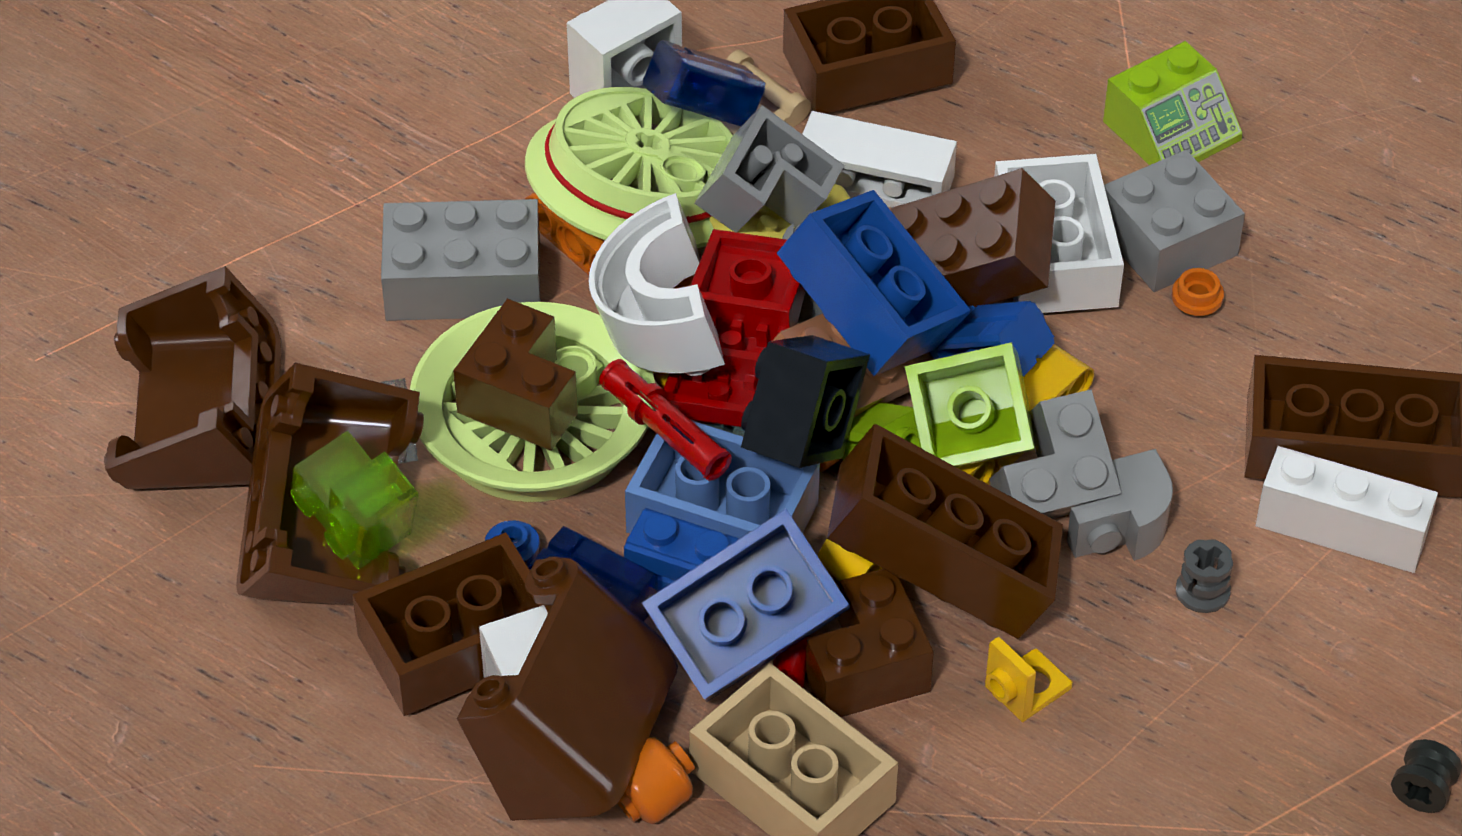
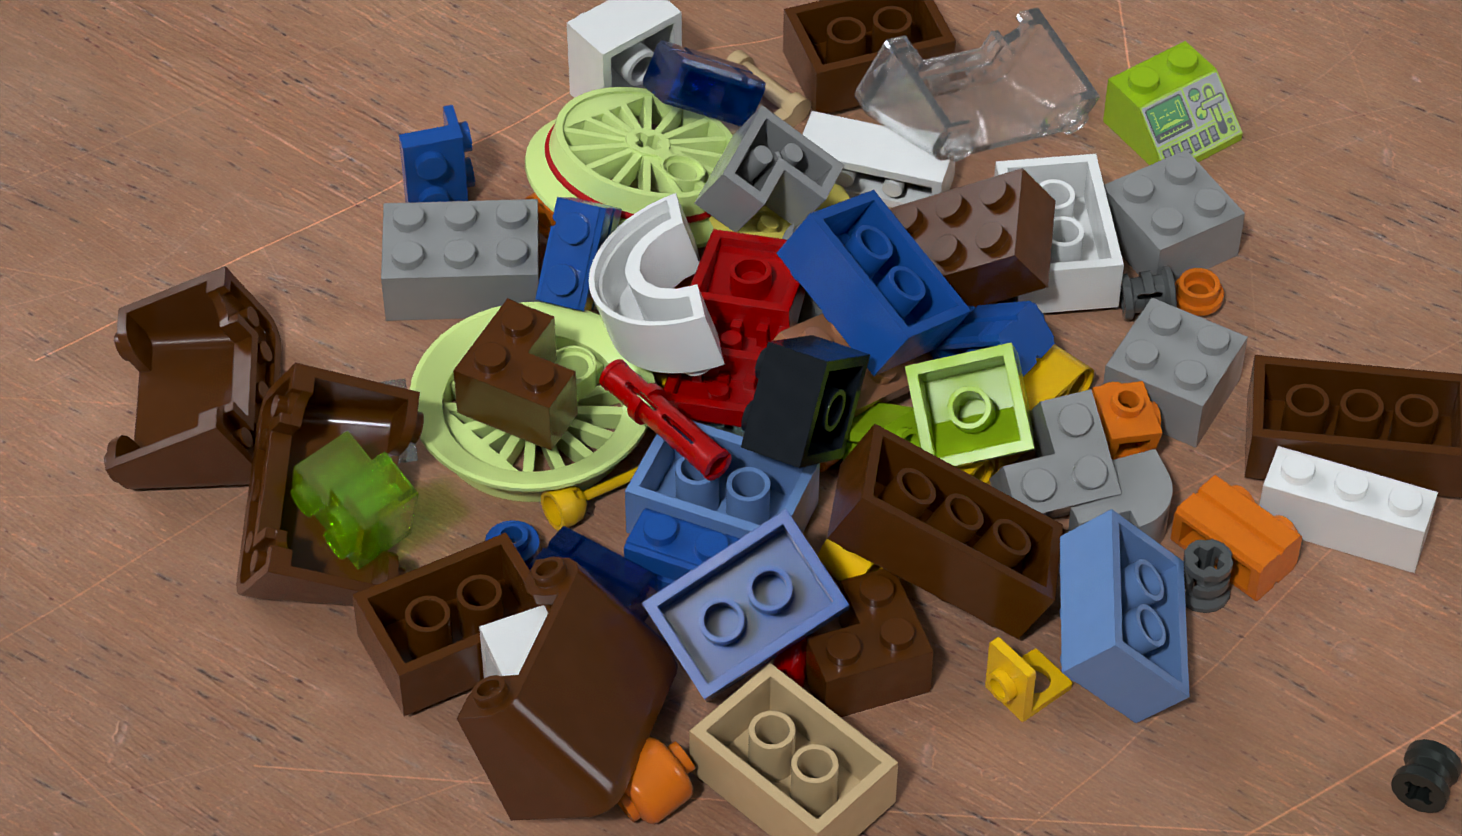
(436, 161): none -> blue bracket
(569, 504): none -> yellow hinge
(570, 251): none -> blue brick
(982, 96): none -> clear windscreen
(1123, 617): none -> medium blue brick
(1128, 418): none -> orange brick
(1146, 284): none -> dark grey bush
(1183, 364): none -> light grey brick
(1261, 544): none -> orange brick

